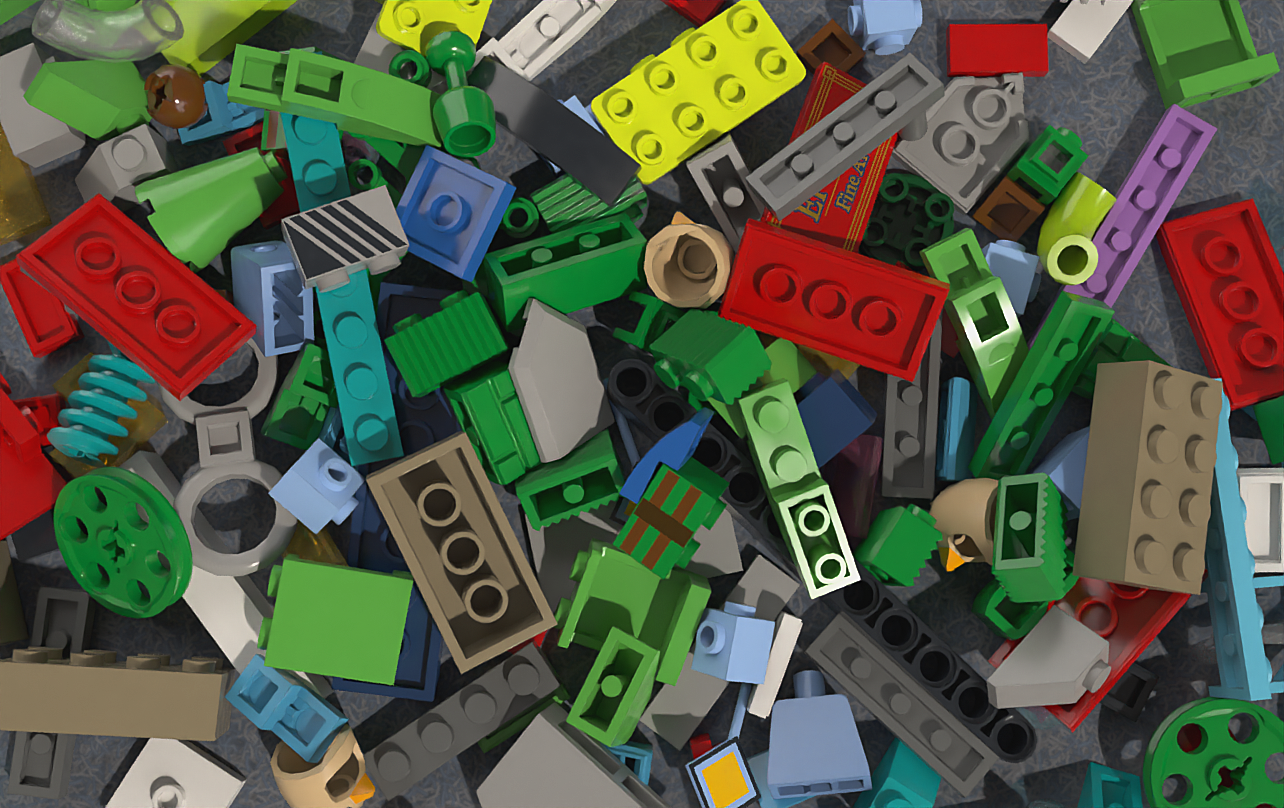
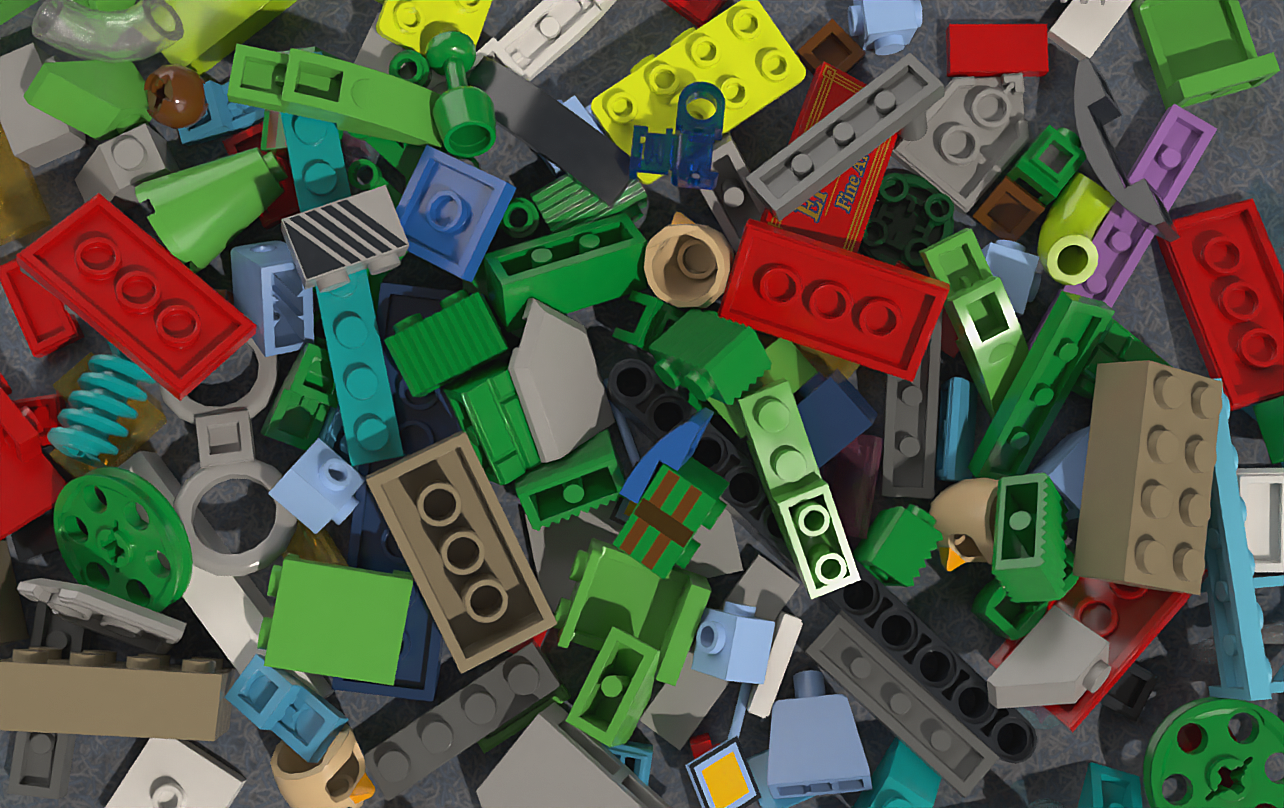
(106, 614): none -> light grey tile
(688, 149): none -> piece
(1093, 109): none -> slope

